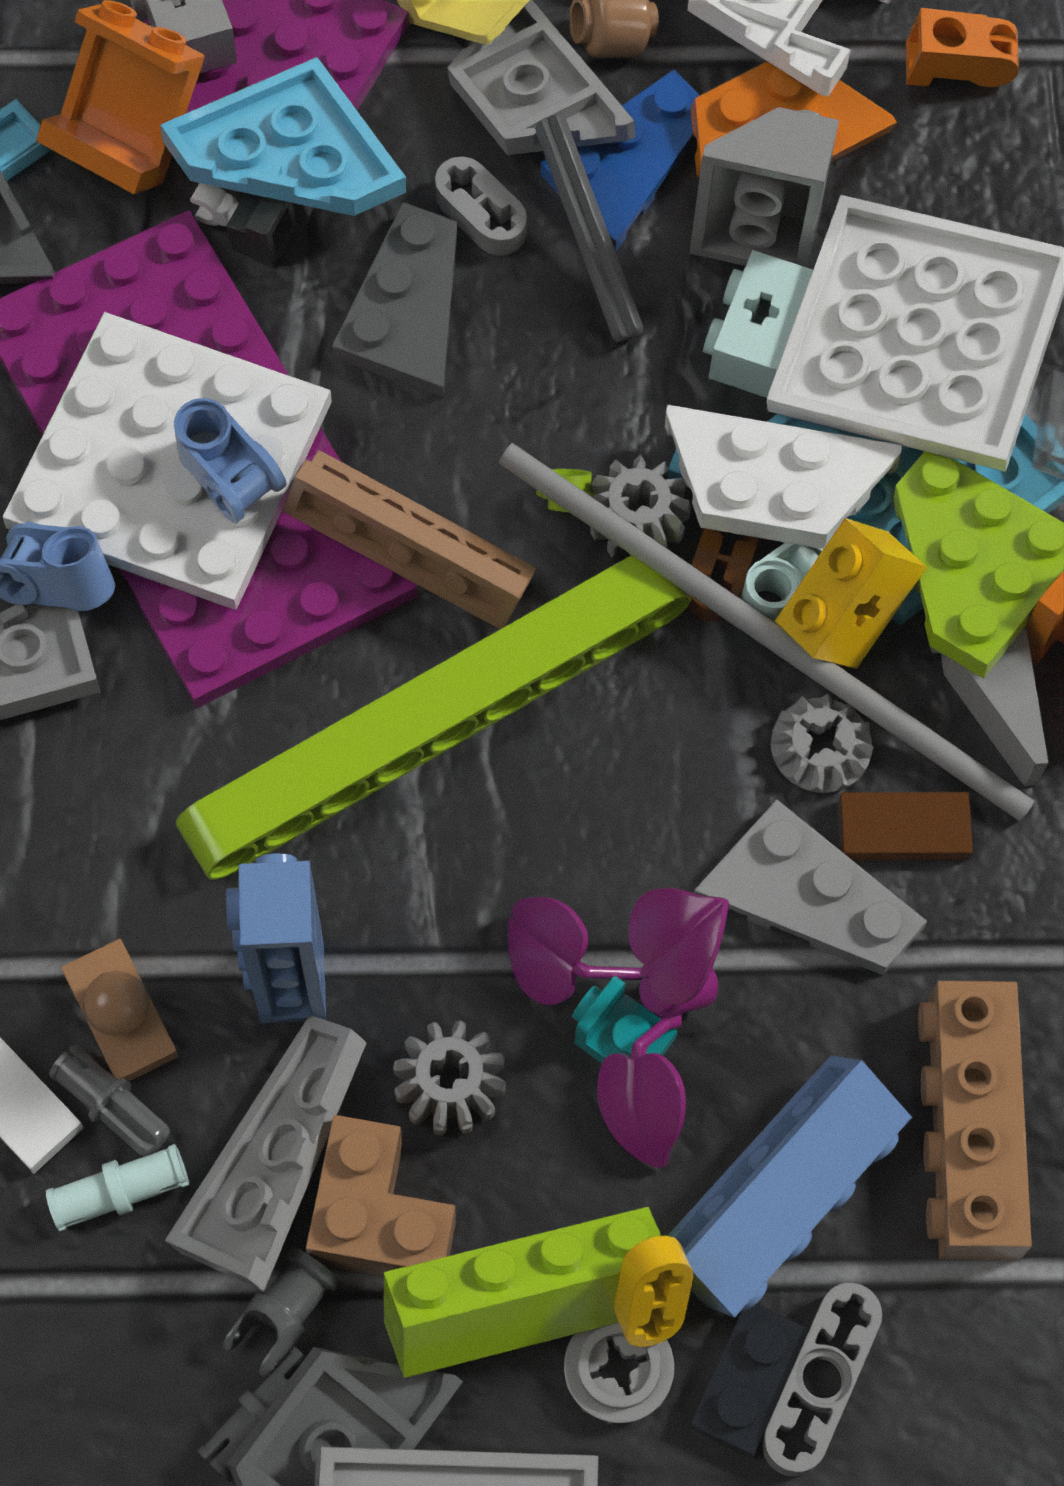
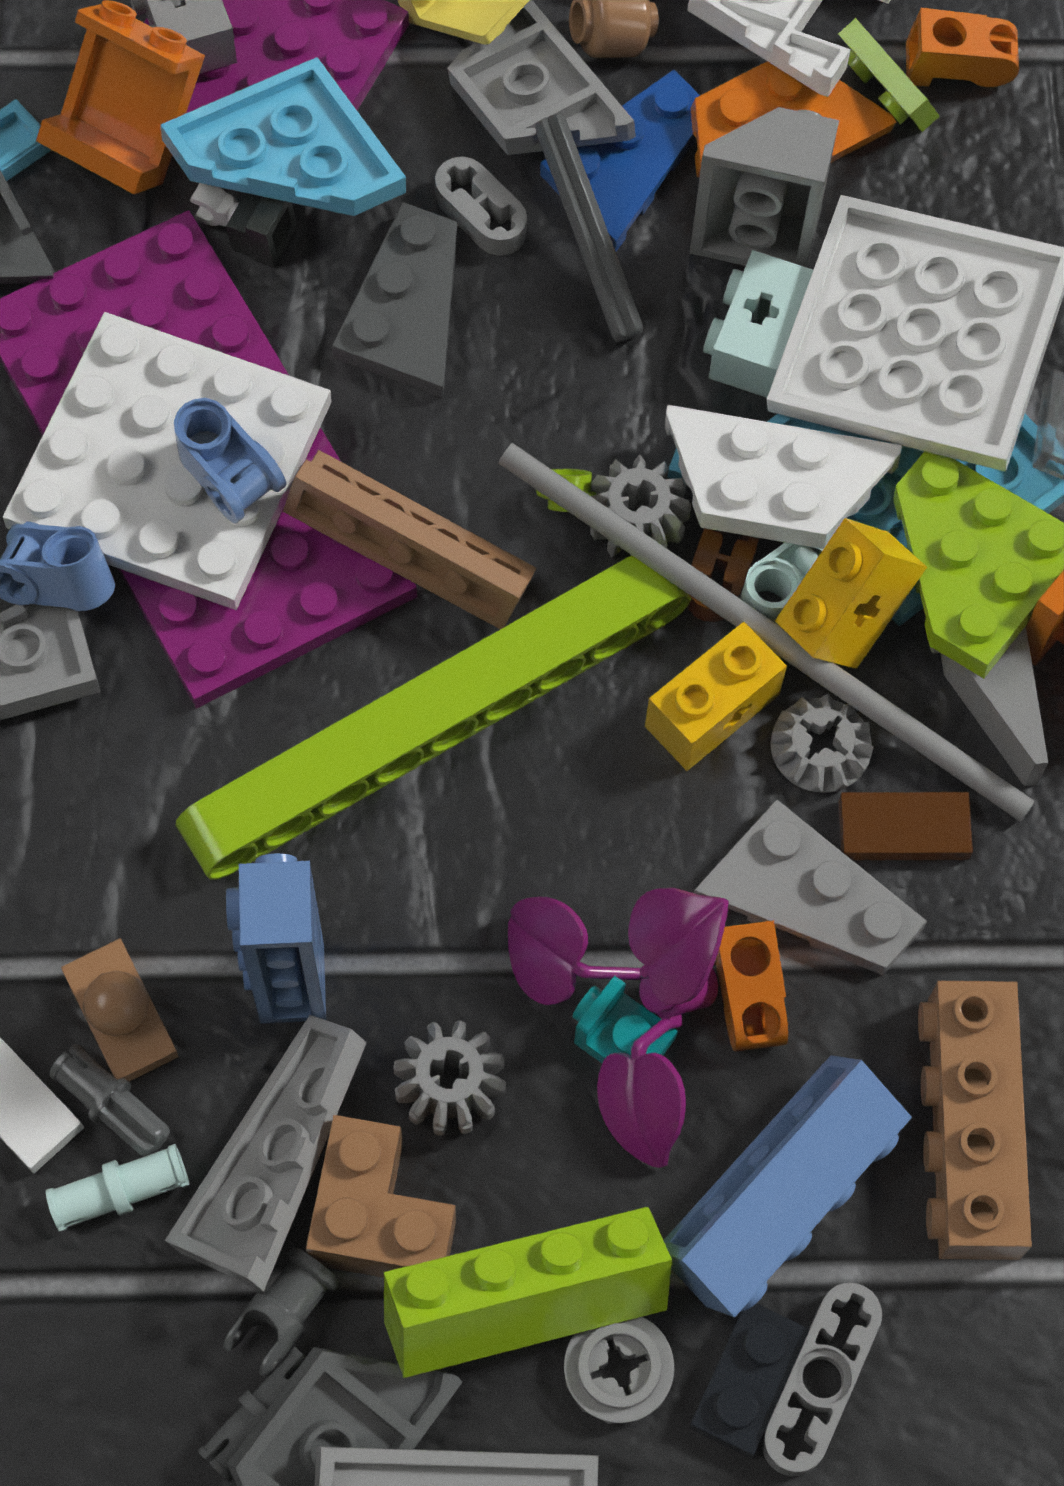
(653, 1291): yellow beam -> none
(715, 696): none -> yellow brick
(752, 986): none -> orange leg
(901, 94): none -> lime plate

